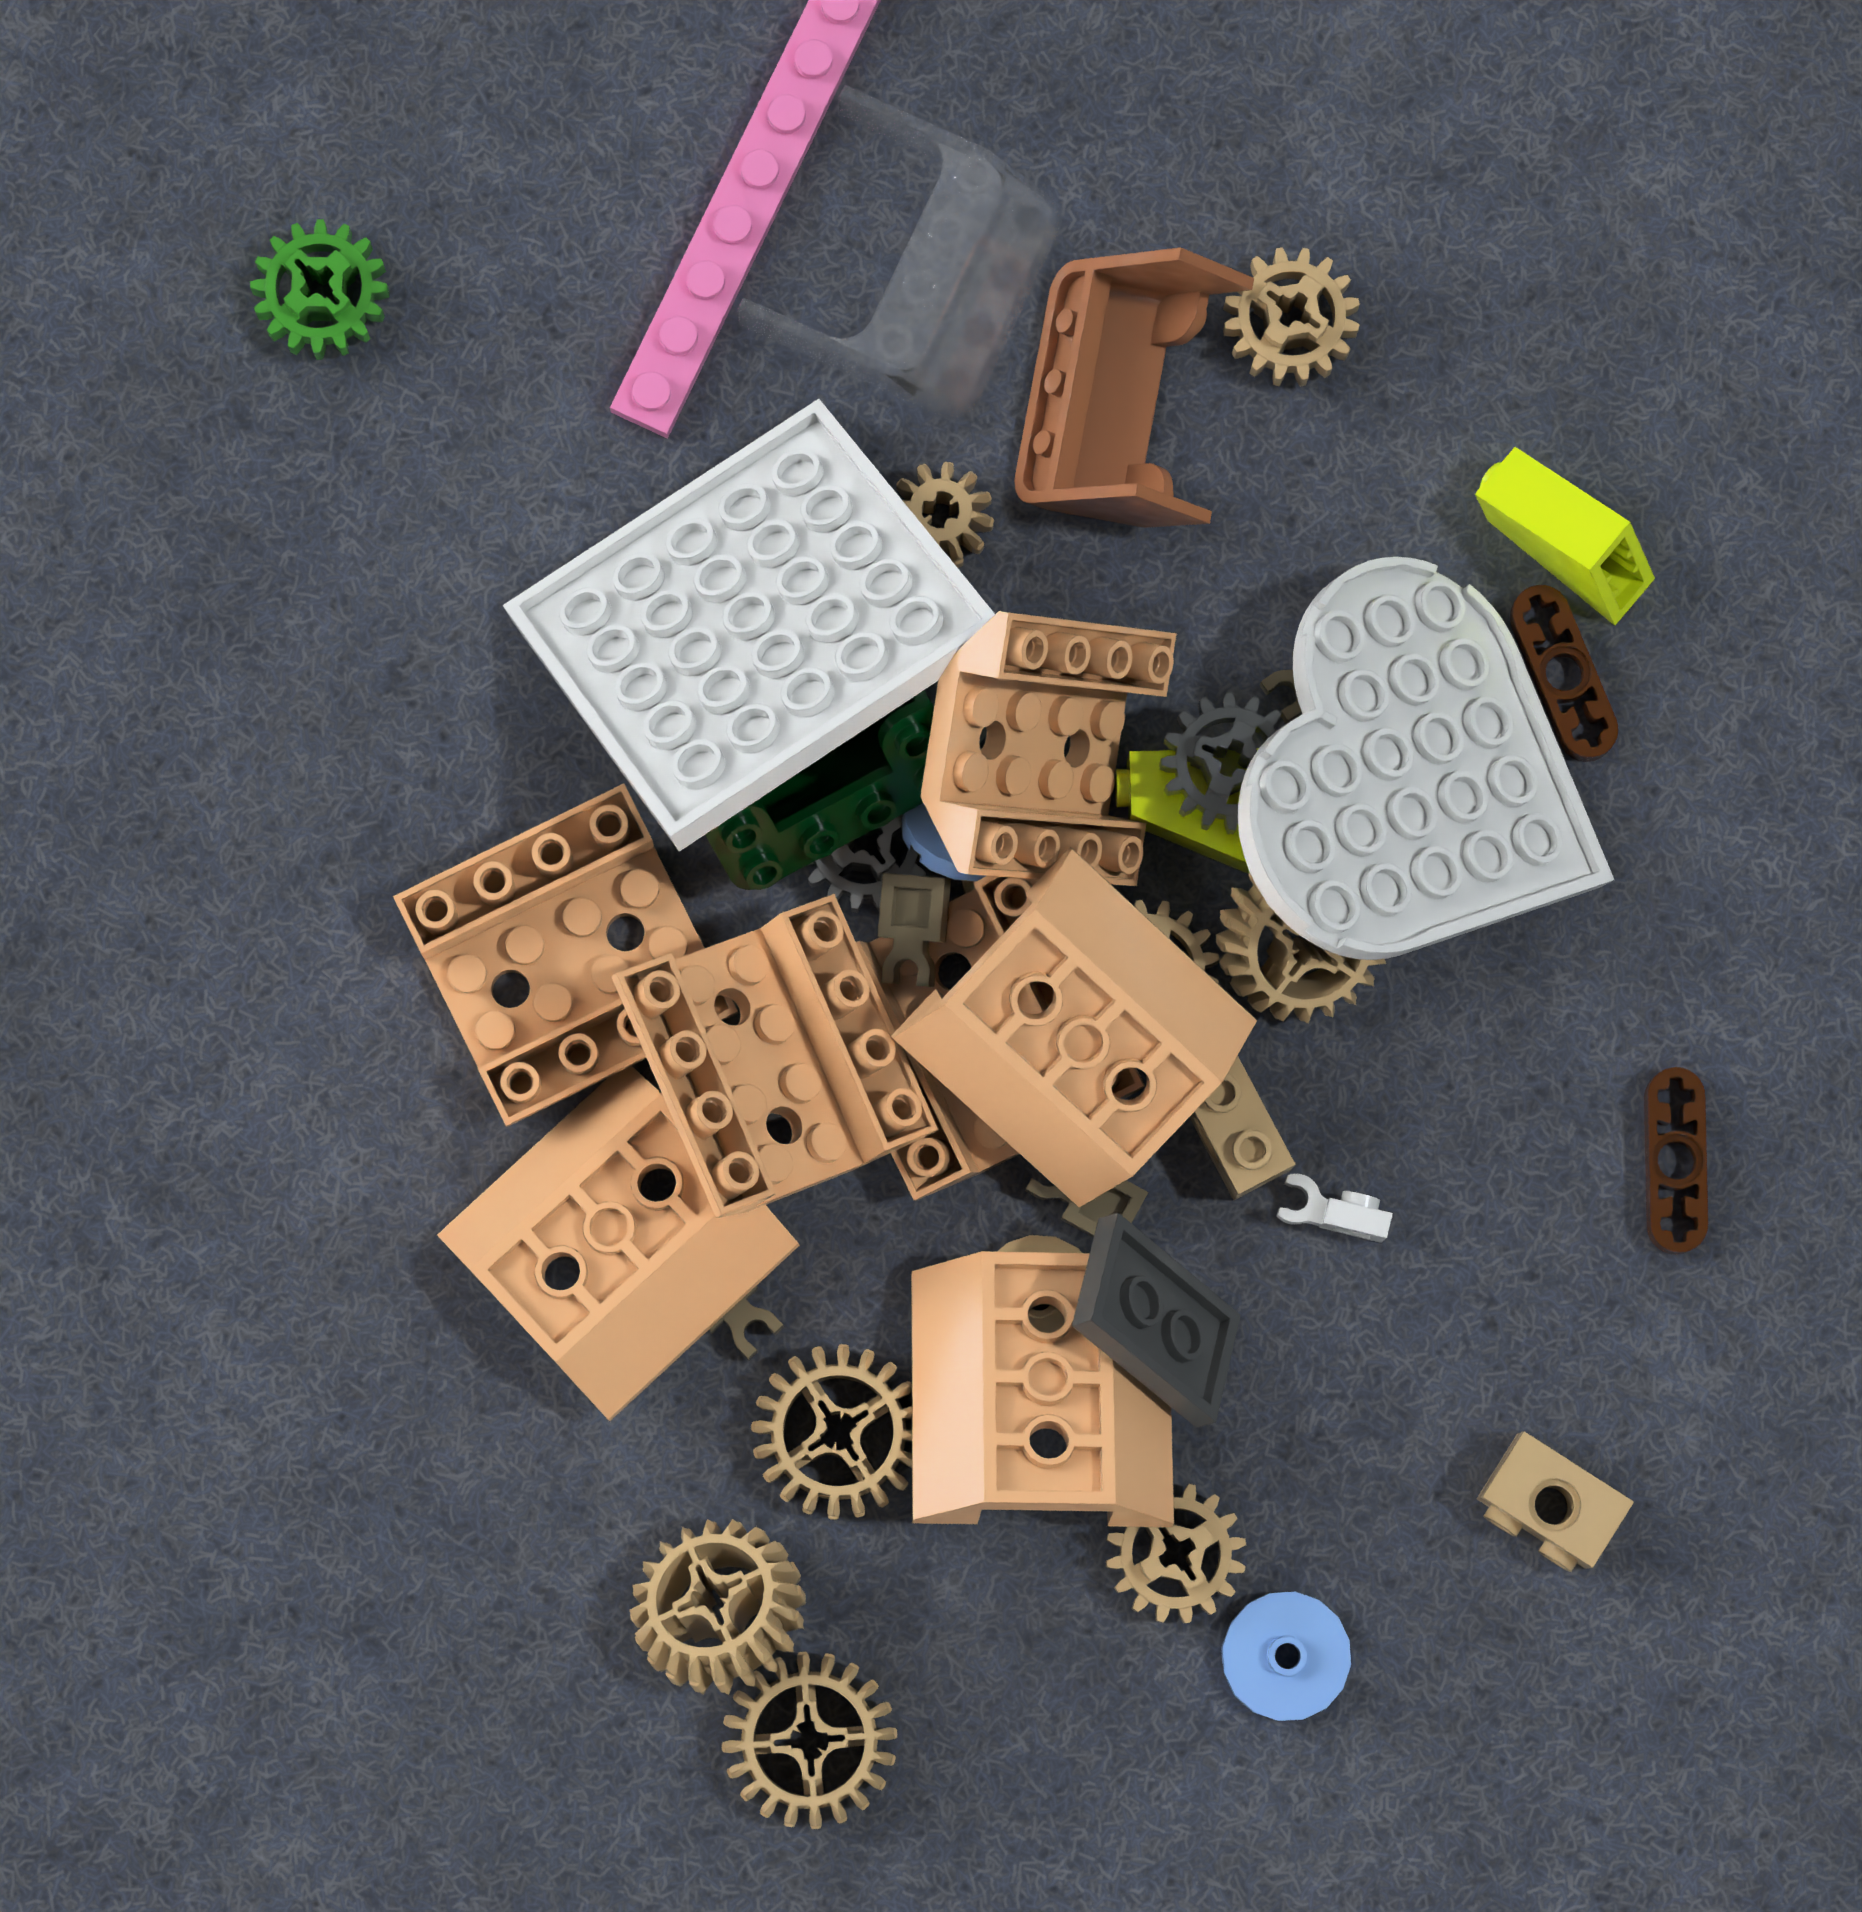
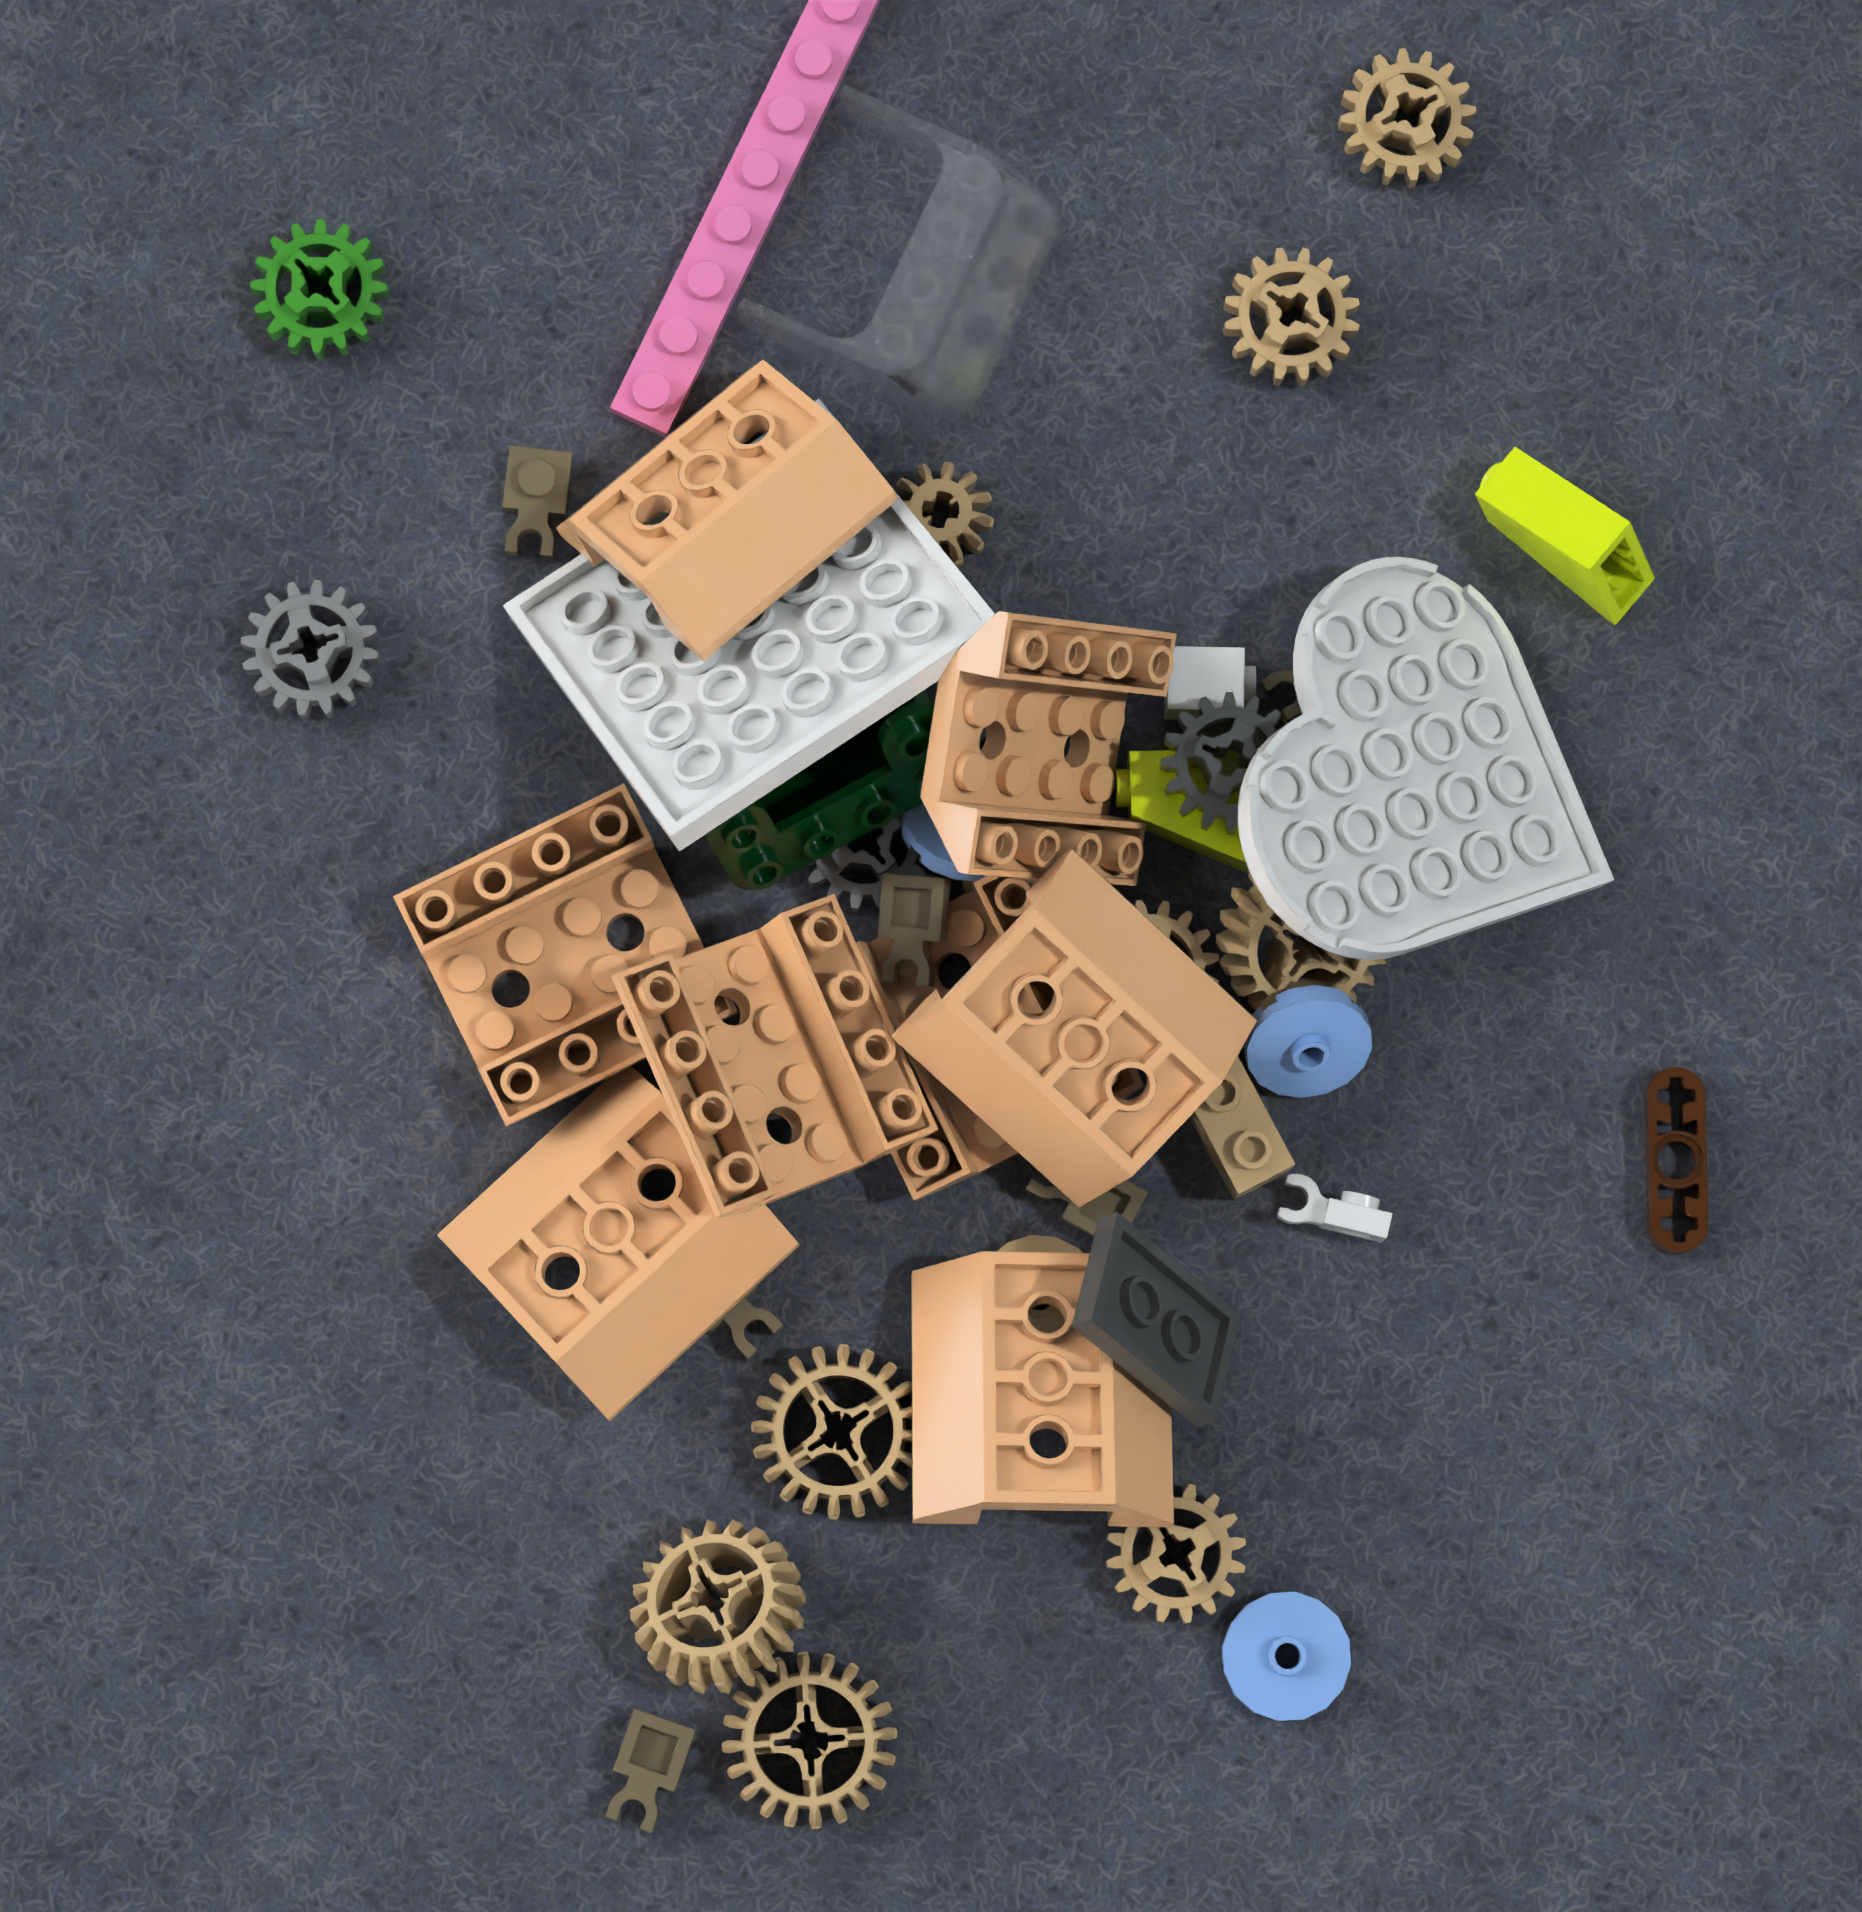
(284, 657): none -> light grey gear
(536, 490): none -> dark tan plate
(652, 1758): none -> dark tan plate
(740, 514): none -> light nougat slope
(1102, 381): nougat windscreen -> none
(1208, 673): none -> white brick
(1308, 1042): none -> light blue plate
(1384, 131): none -> tan gear
(1531, 636): reddish brown beam -> none
(1592, 1505): tan brick -> none

